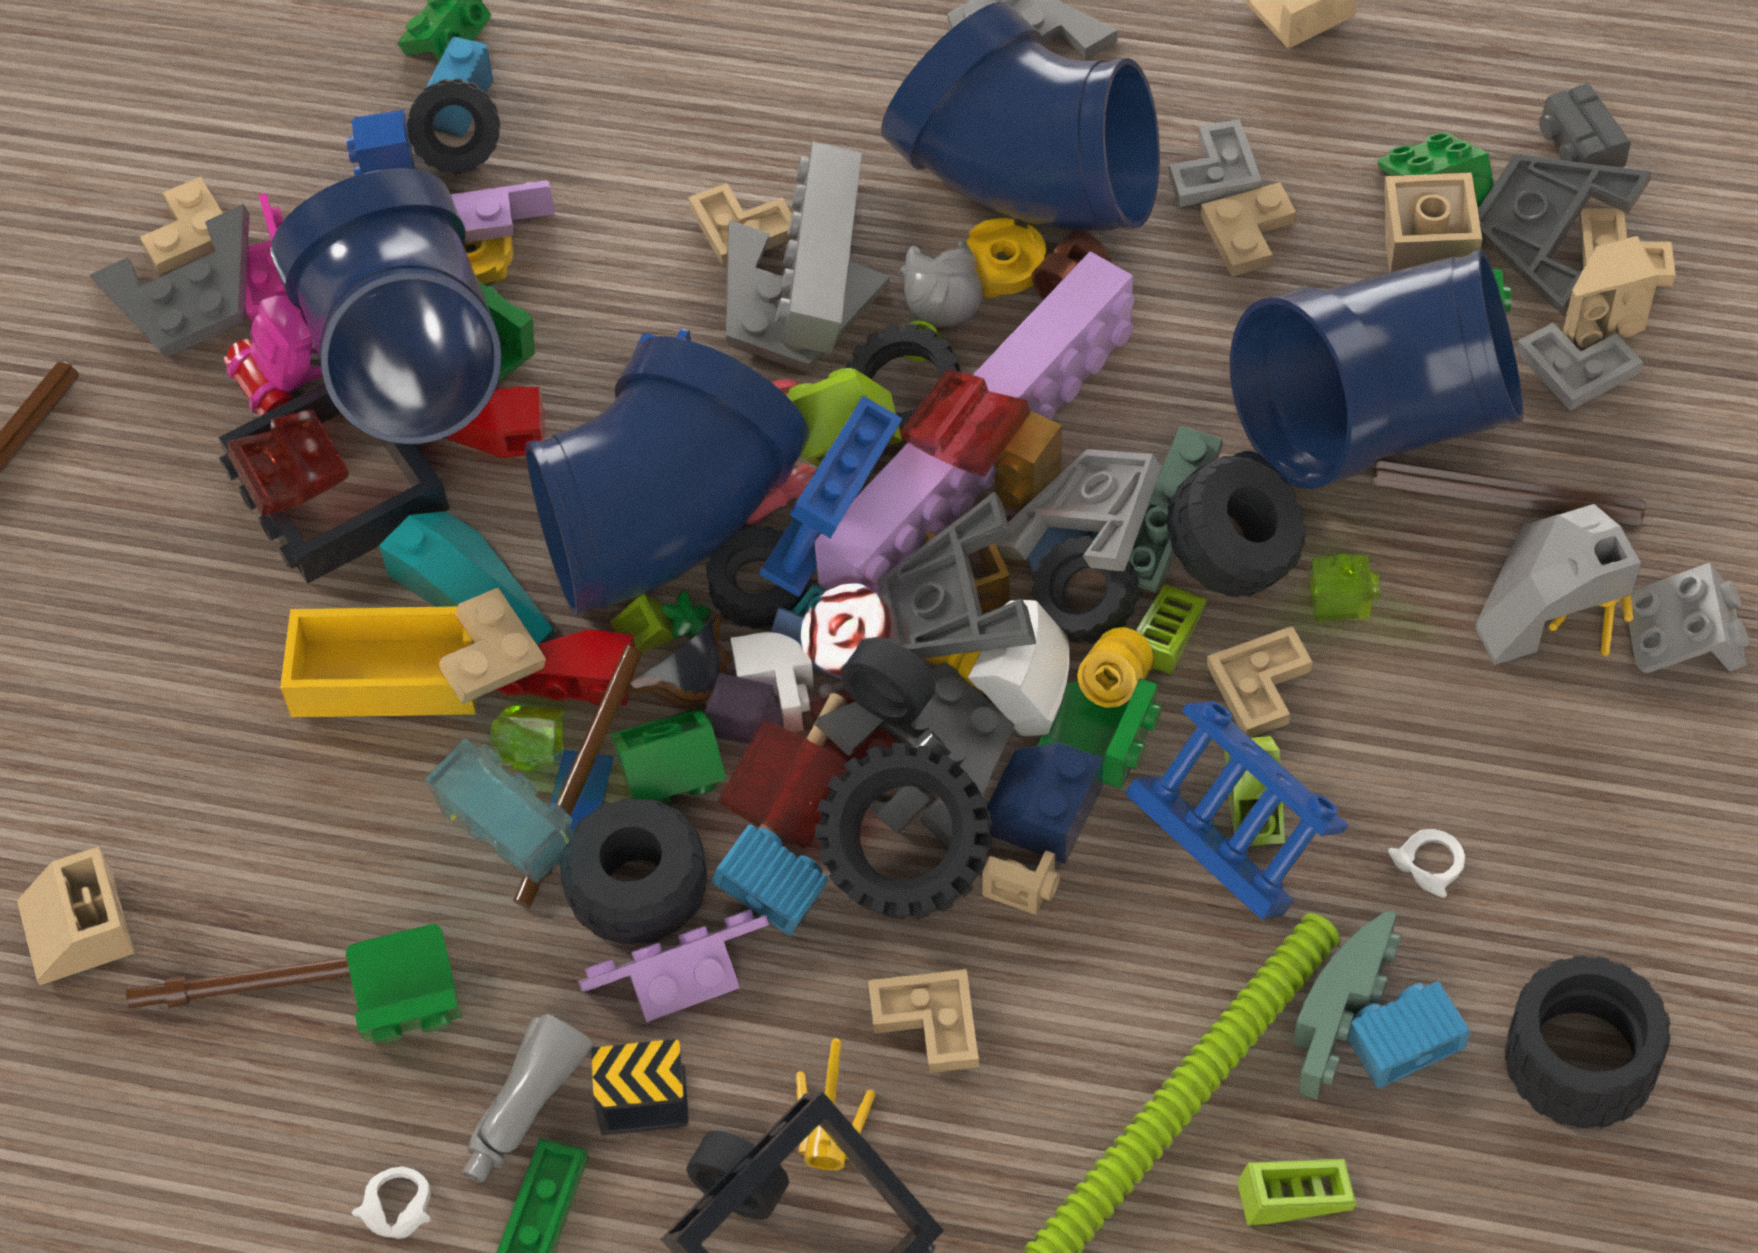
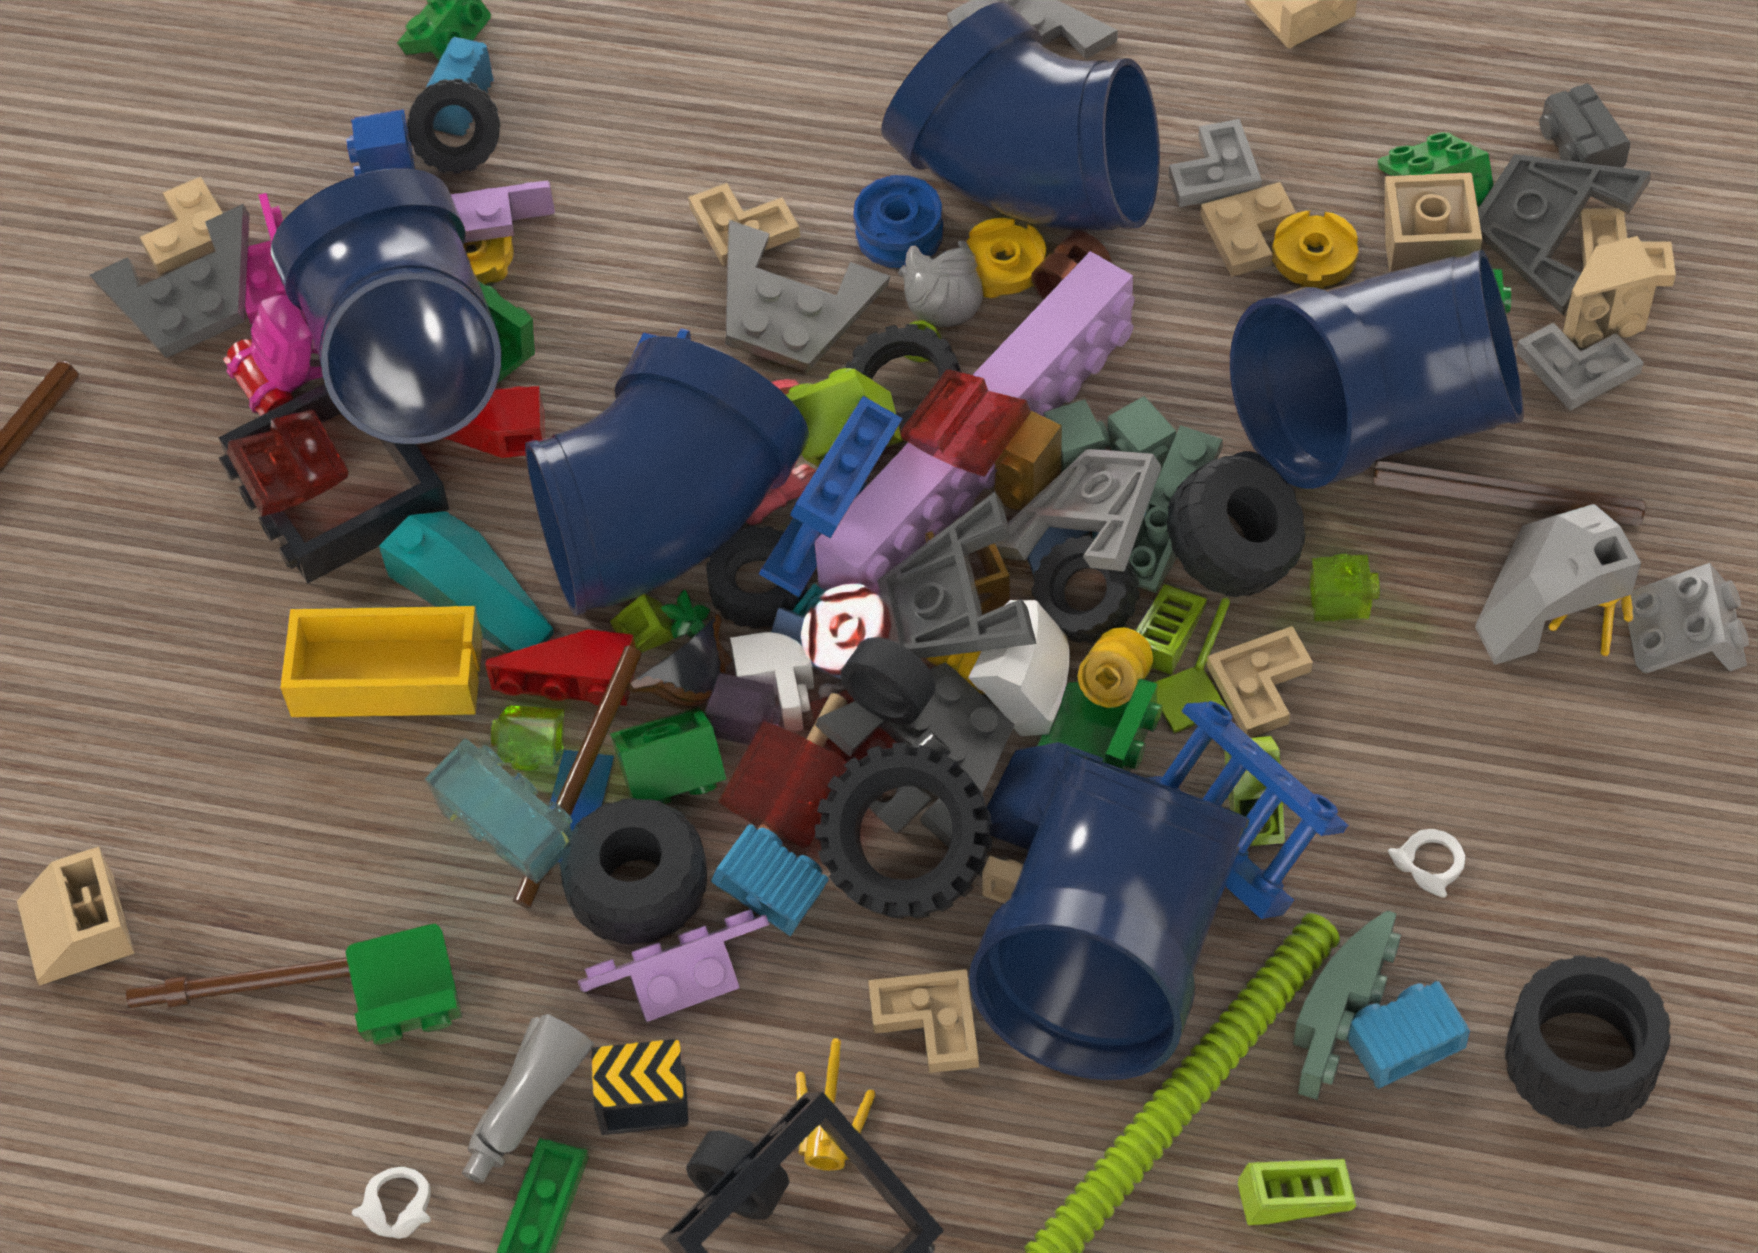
(500, 649): tan plate -> none
(819, 249): light grey brick -> none
(895, 216): none -> blue wheel
(1078, 431): none -> sand green brick
(1106, 923): none -> dark blue cylinder
(1141, 430): none -> sand green brick
(1191, 684): none -> lime piece
(1312, 268): none -> yellow plate

